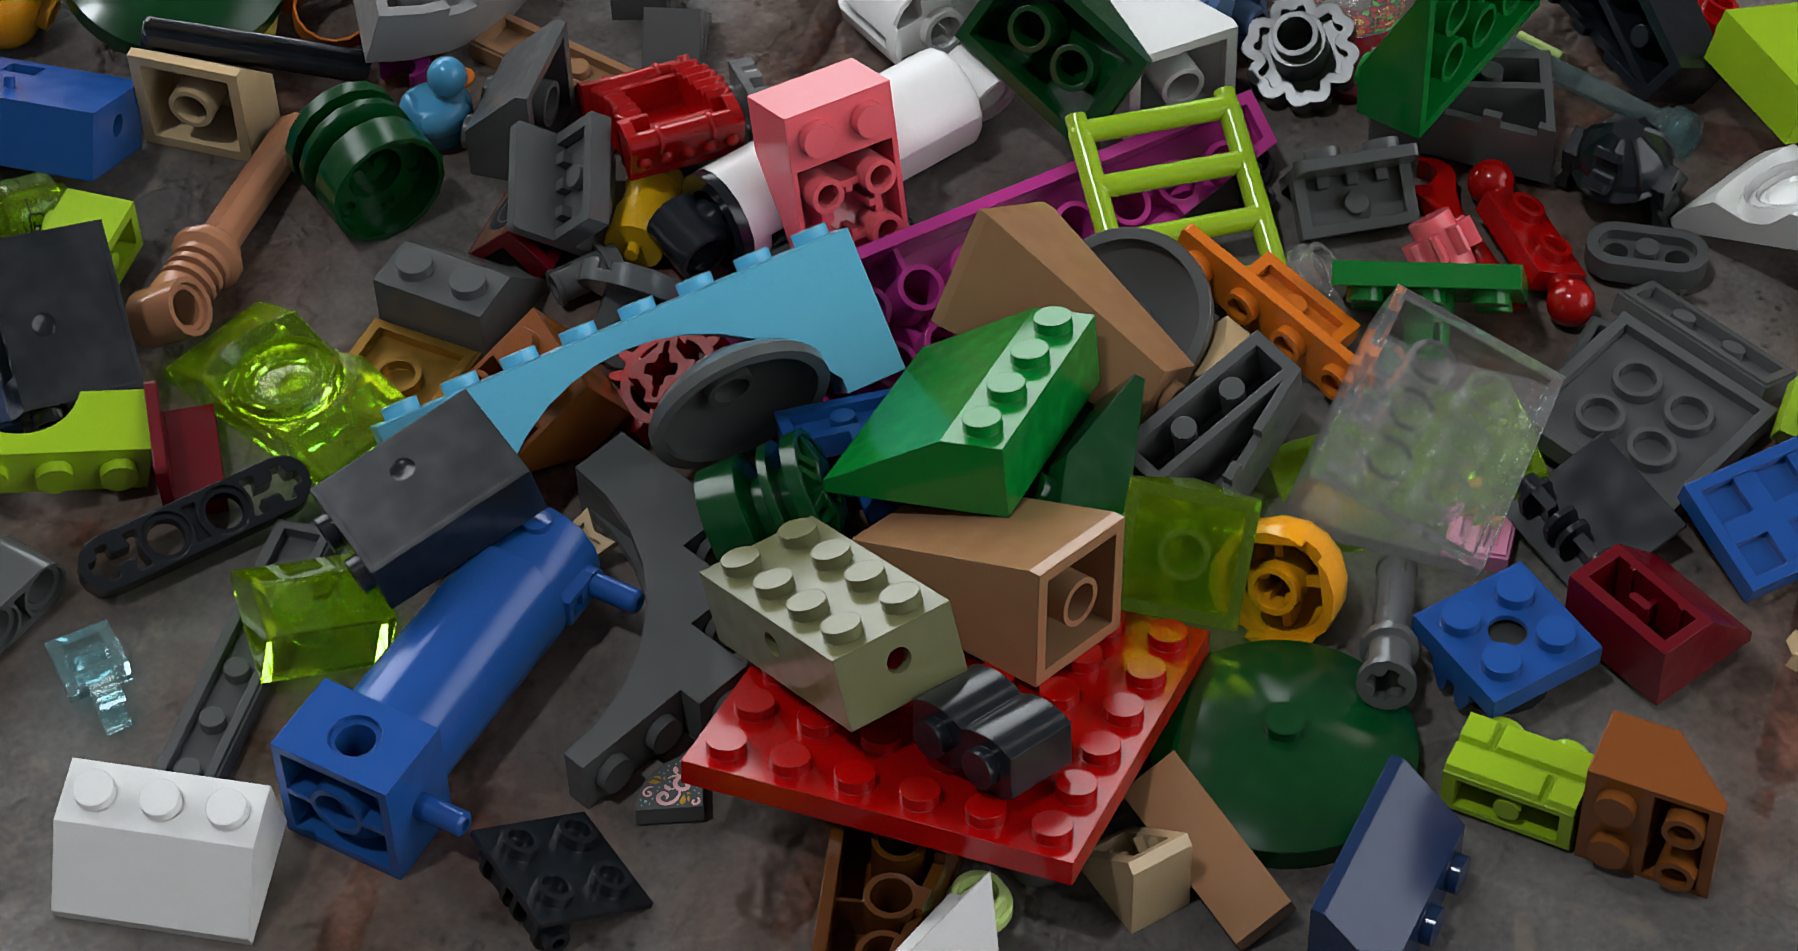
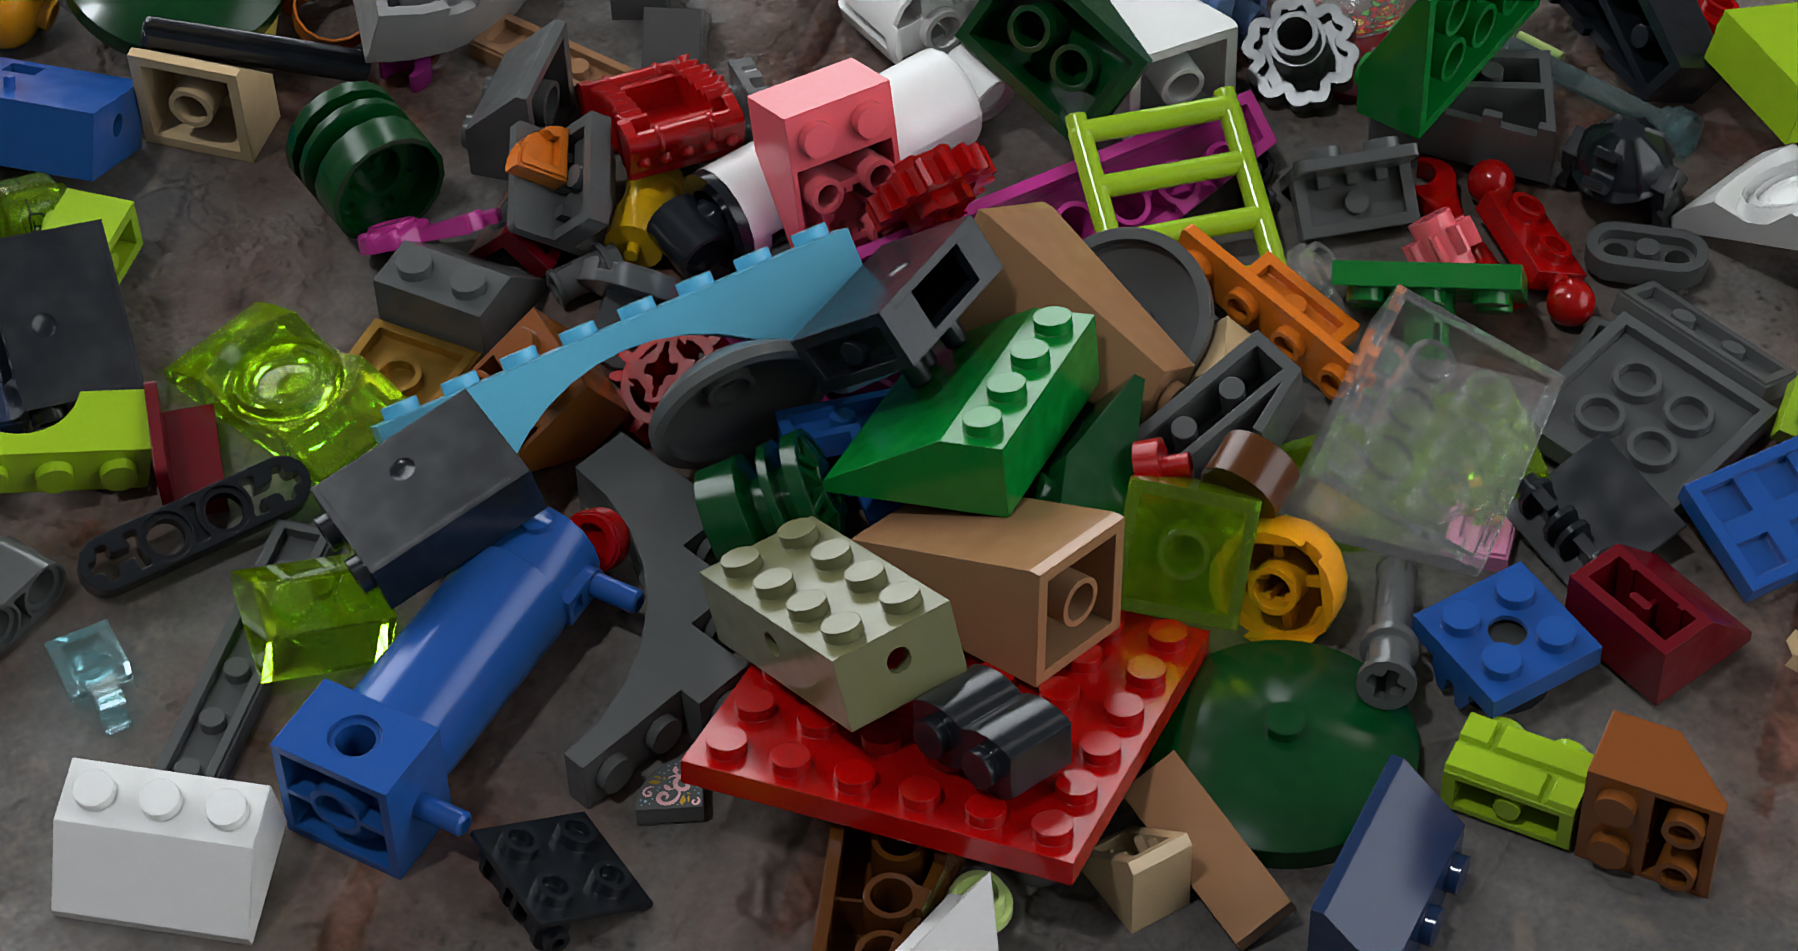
(209, 254): nougat piece -> none
(391, 234): none -> dark pink piece
(441, 102): dark azure animal -> none
(541, 157): none -> orange tile
(607, 534): none -> red tile
(899, 308): none -> black piece
(931, 188): none -> red gear
(1152, 459): none -> red tile
(1254, 468): none -> reddish brown piece

